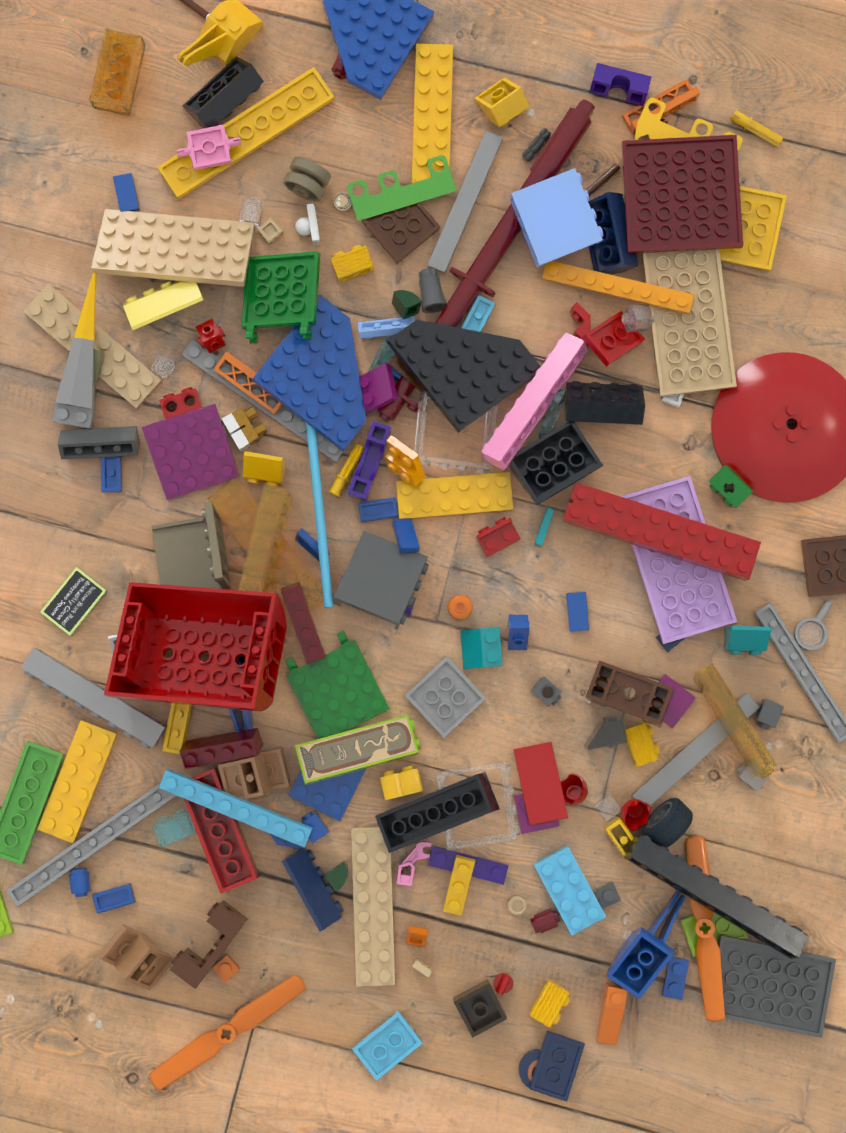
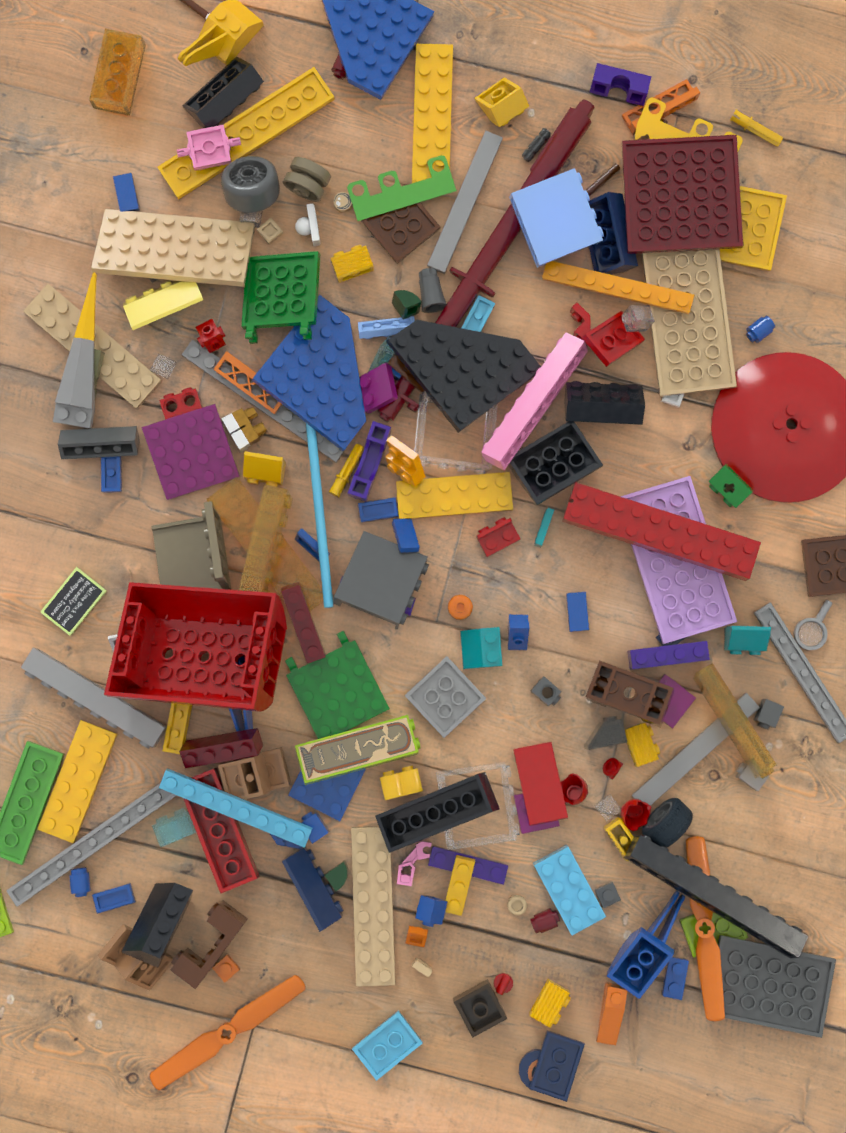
(158, 923): none -> black slope
(250, 184): none -> dark grey wheel
(431, 910): none -> blue brick
(555, 408): clear light blue tile -> none
(612, 767): none -> red plate
(668, 655): none -> dark purple arch
(760, 329): none -> blue brick

